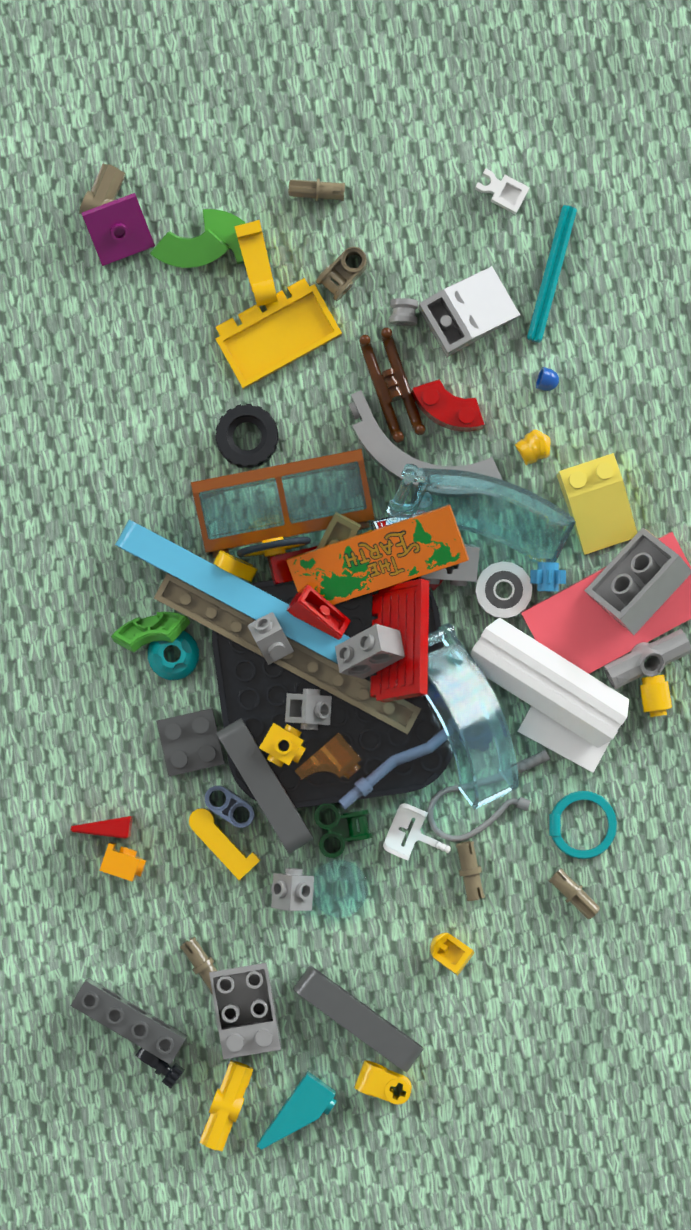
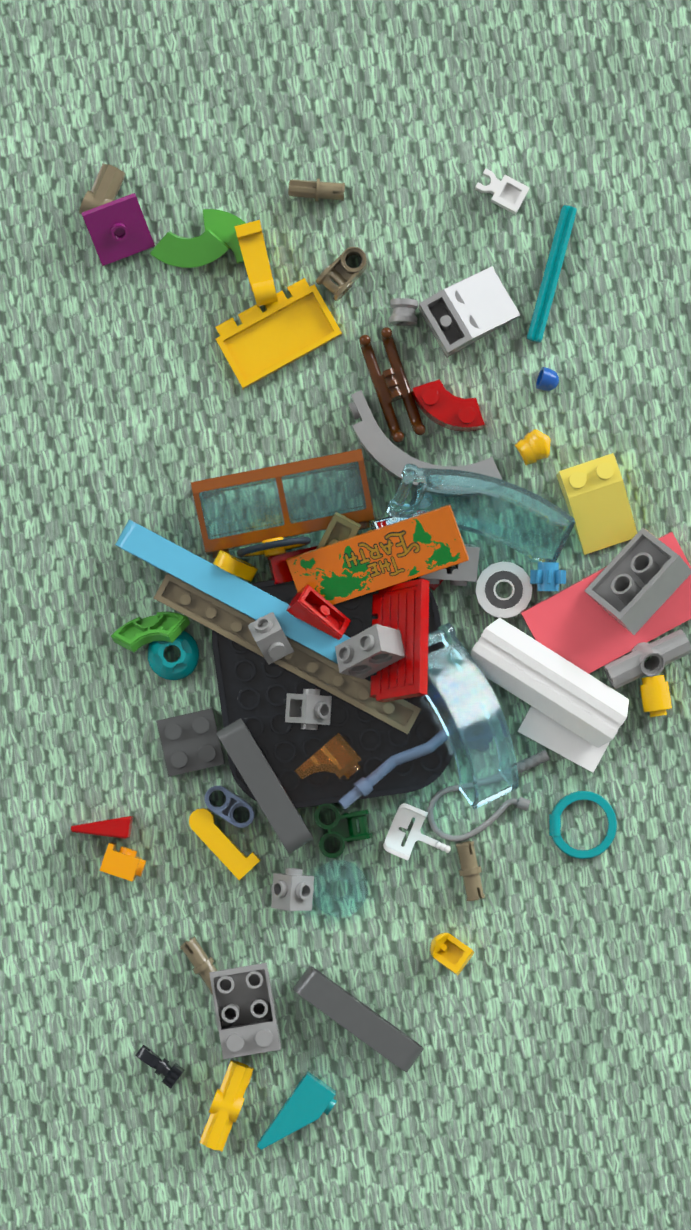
(129, 1020): dark grey brick -> none
(240, 415): black tyre -> none
(275, 736): yellow brick -> none
(377, 1082): yellow piece -> none
(574, 894): dark tan axle -> none

